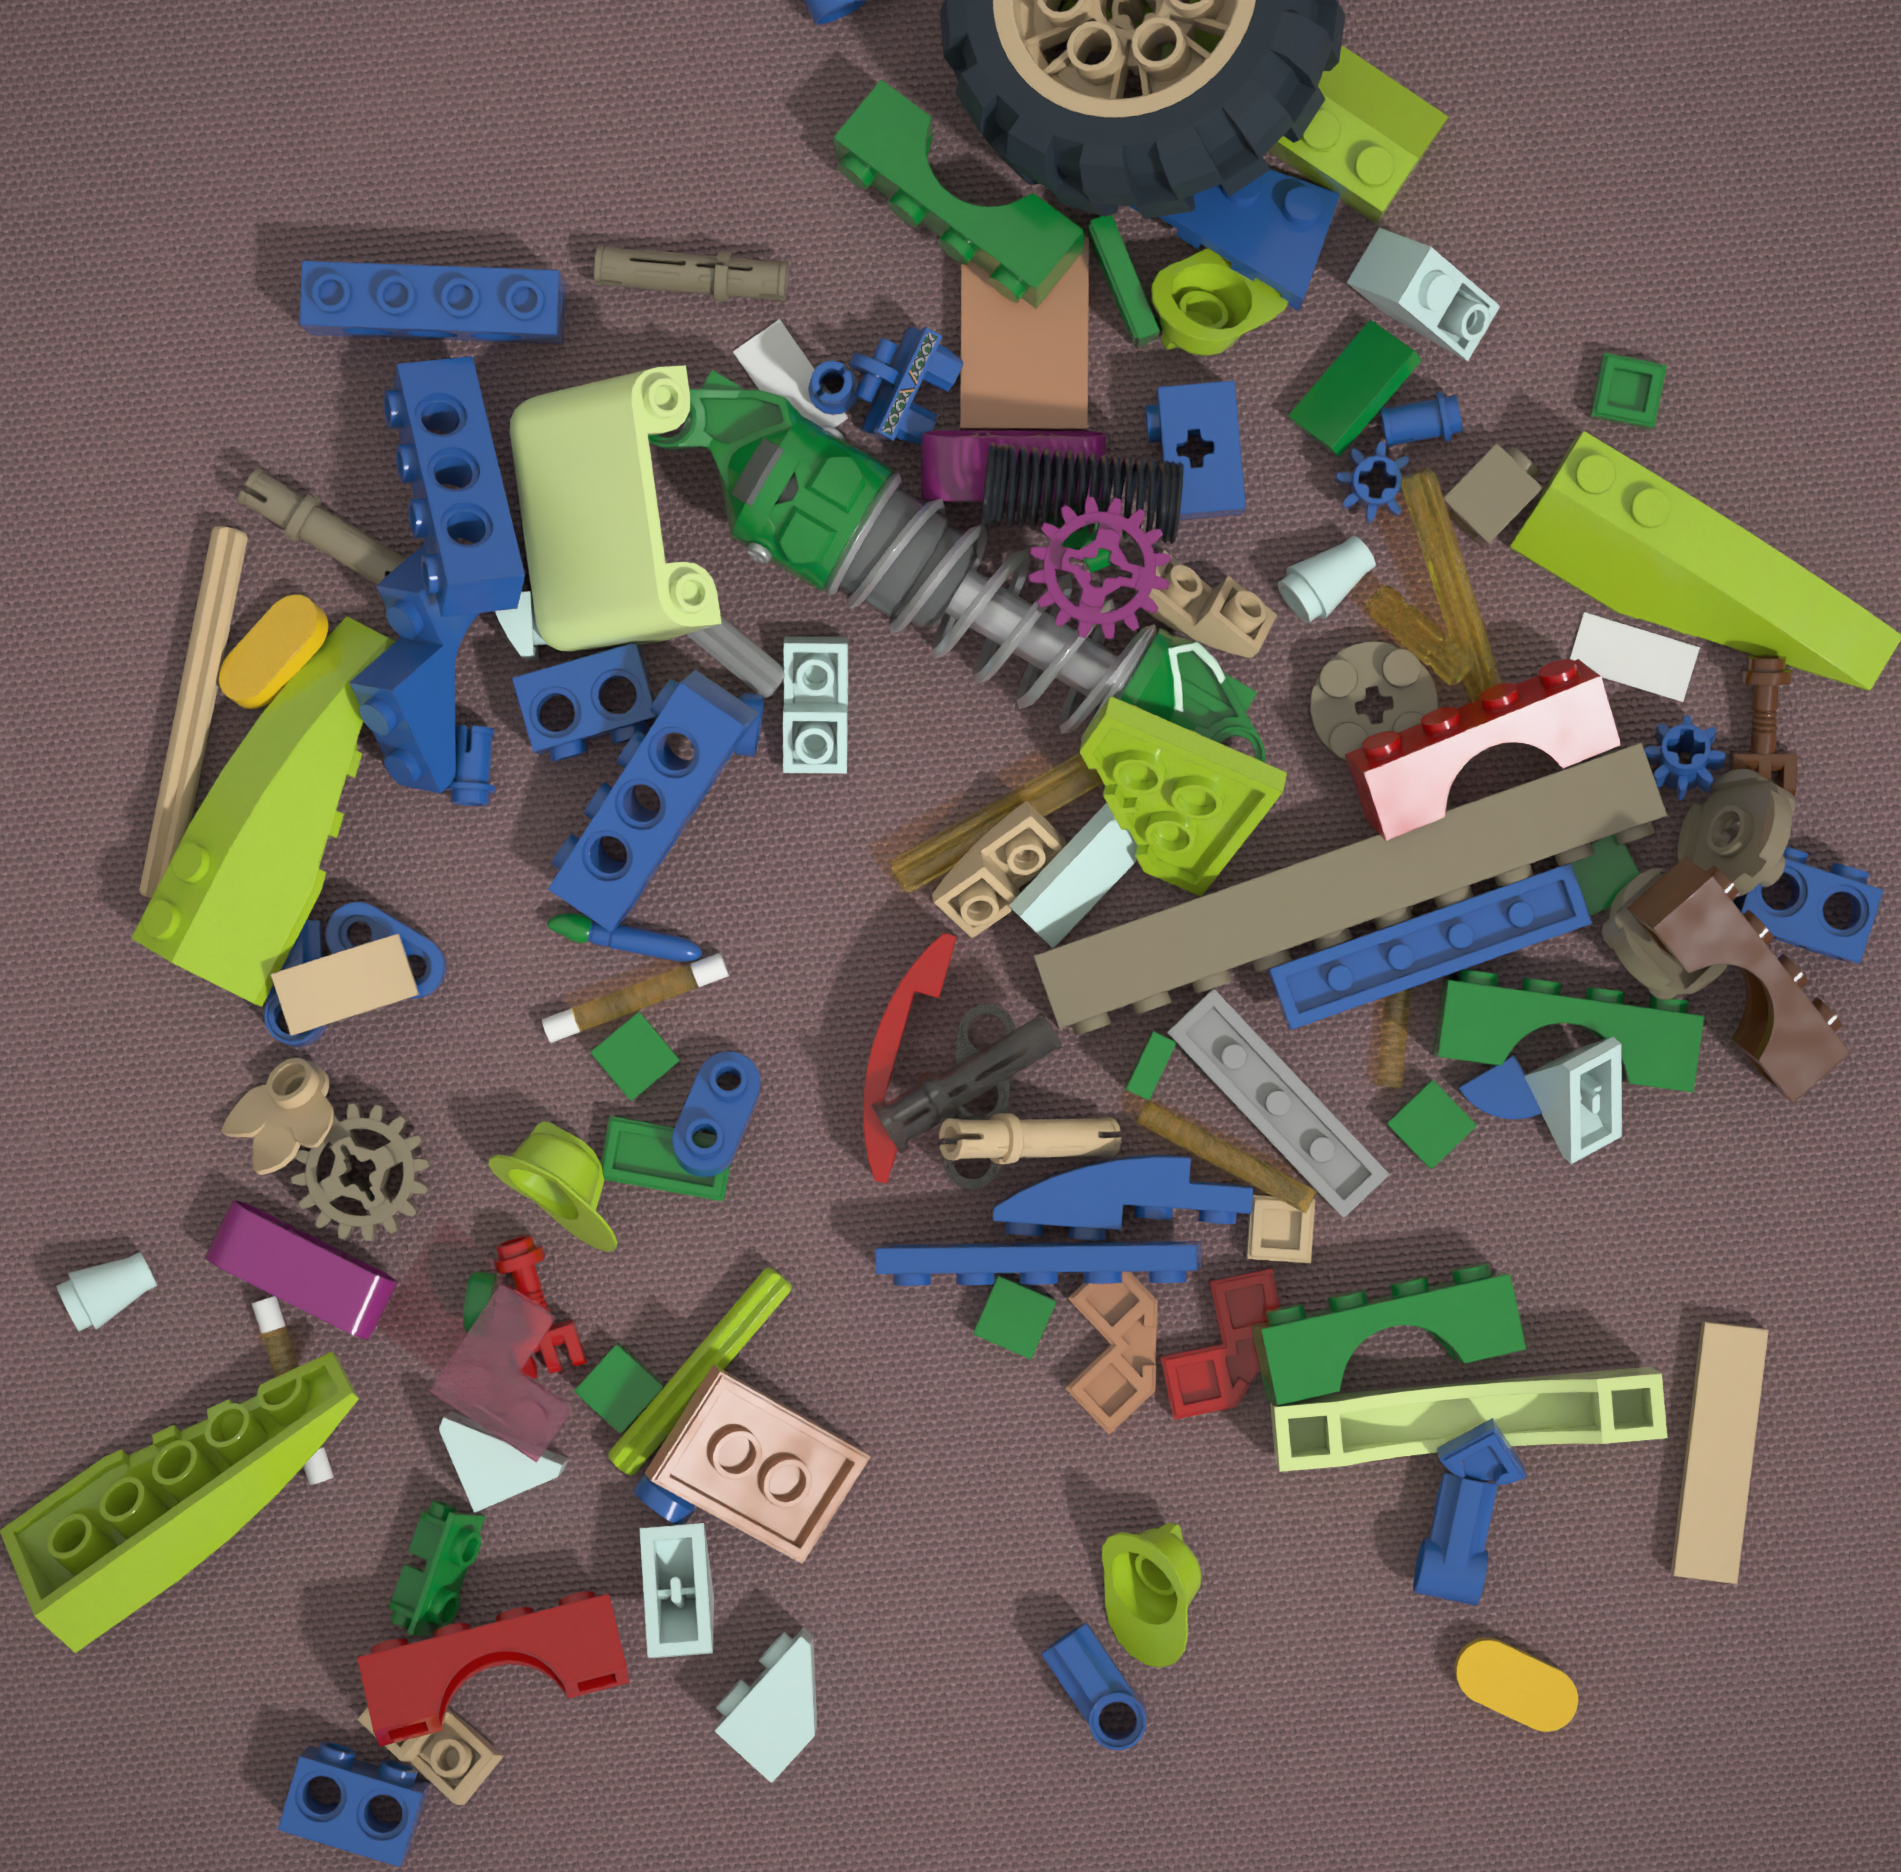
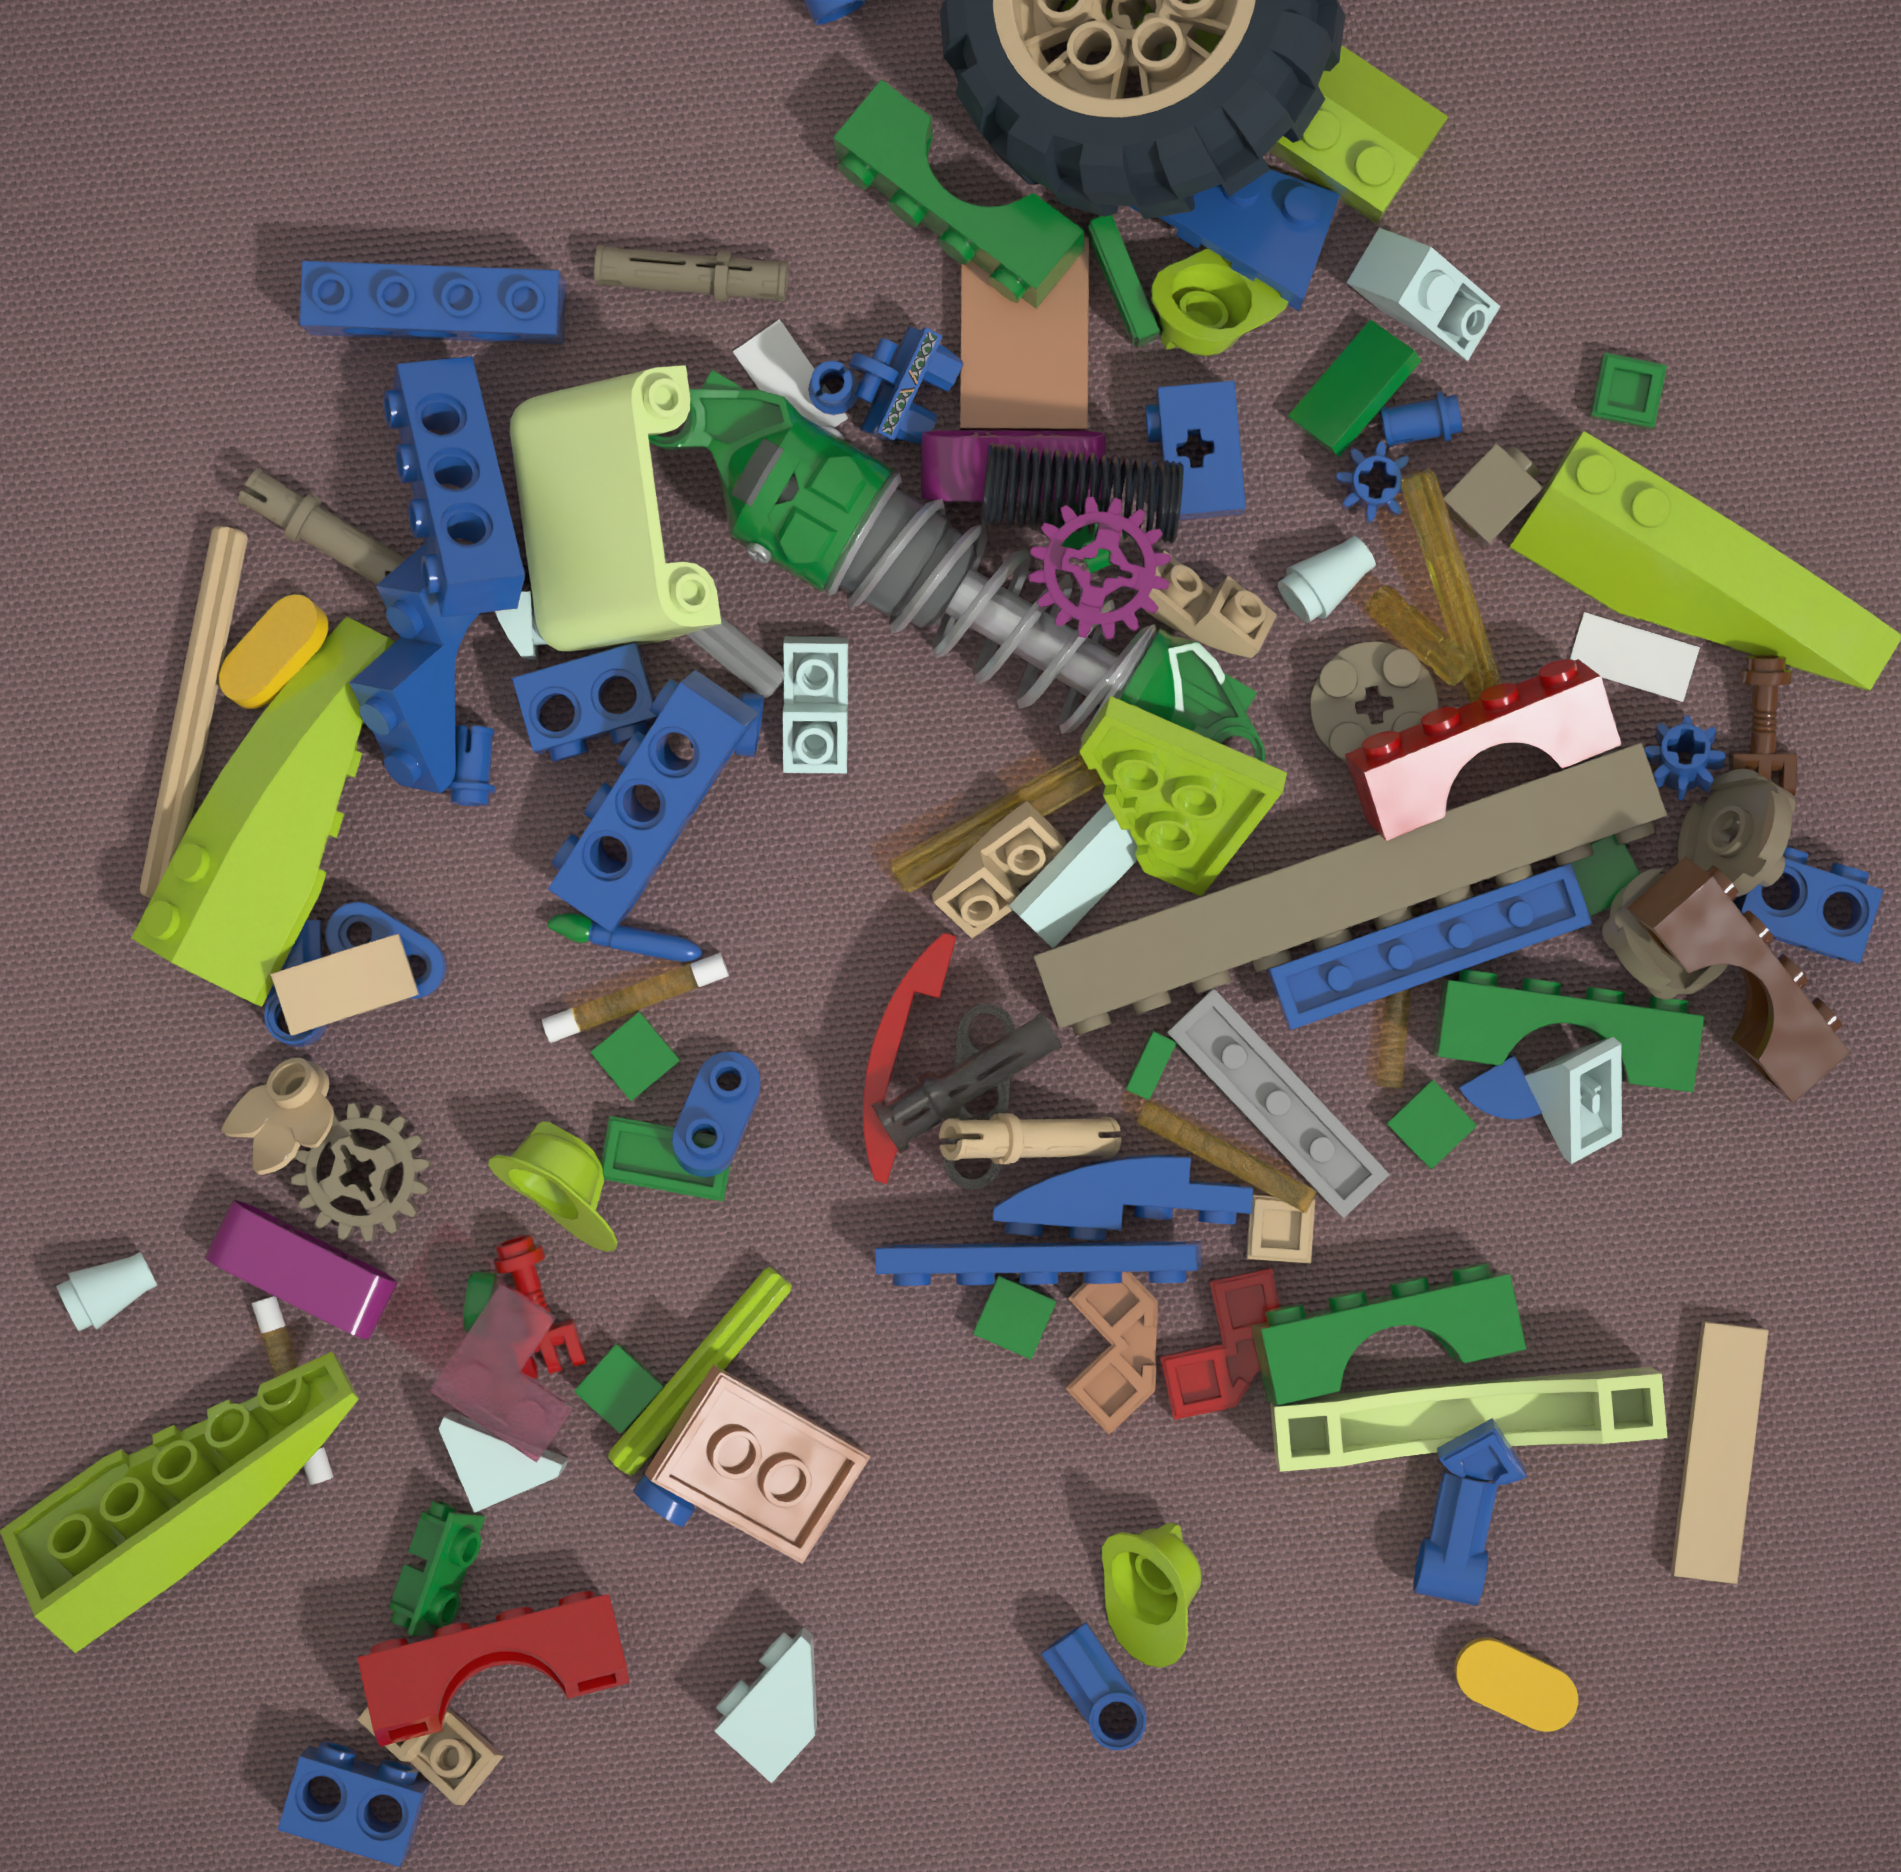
(677, 1590): light aqua slope -> none

